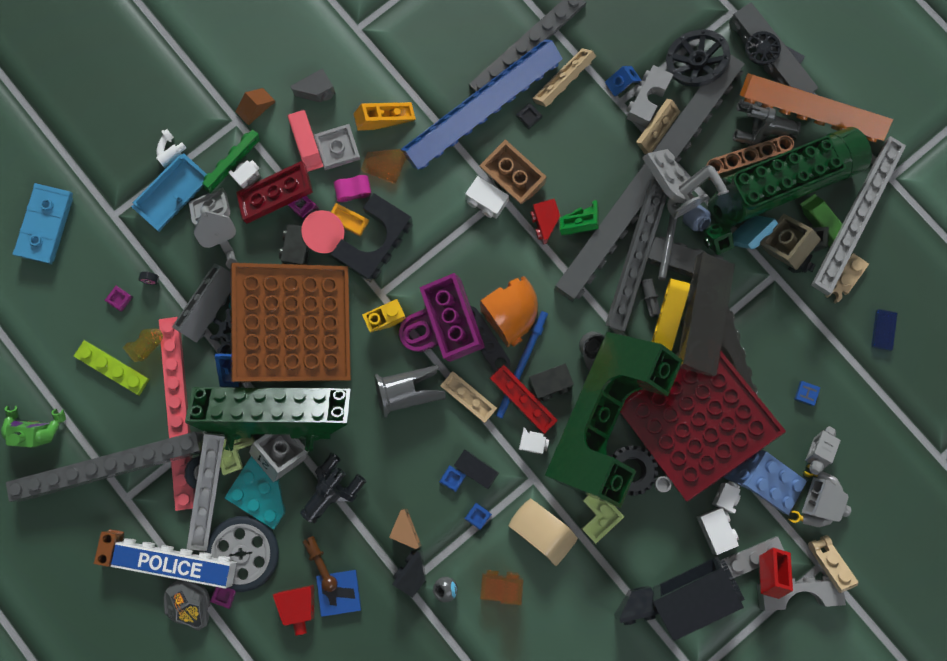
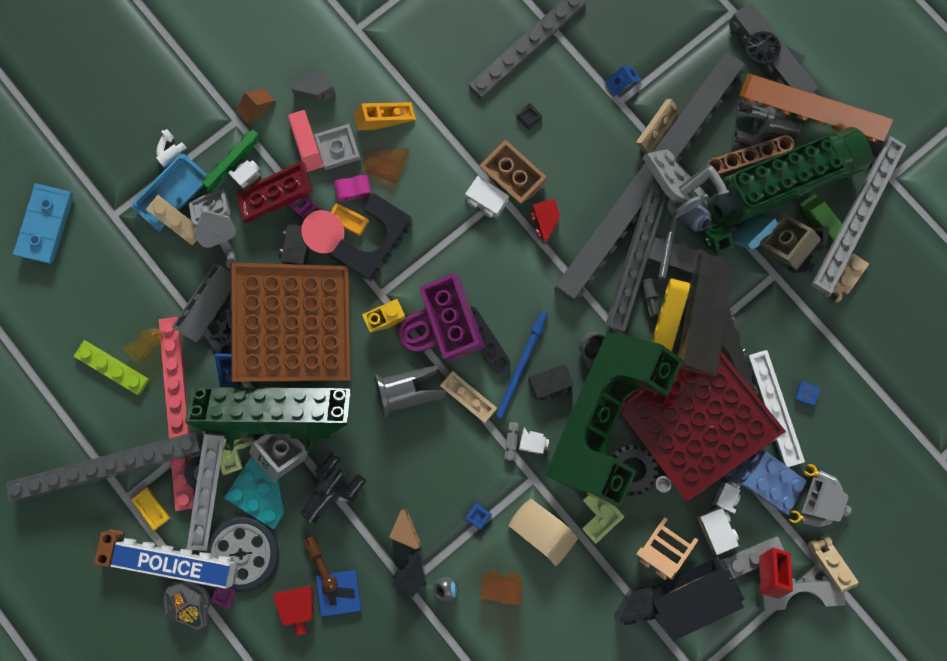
(29, 433): bright green torso -> none
(118, 298): magenta tile -> none
(148, 278): black tile -> none
(150, 508): none -> yellow tile
(173, 219): none -> tan plate
(452, 478): blue tile -> none
(476, 469): black slope -> none
(482, 104): brick -> none
(511, 310): orange brick -> none
(511, 442): none -> light grey axle
(523, 399): red plate -> none
(564, 77): tan plate -> none
(580, 220): green wing -> none
(651, 557): none -> light nougat plate
(655, 83): light grey arch -> none
(698, 59): black wheel -> none
(773, 399): none -> white plate
(822, 450): light grey piece -> none
(884, 330): clear blue tile -> none

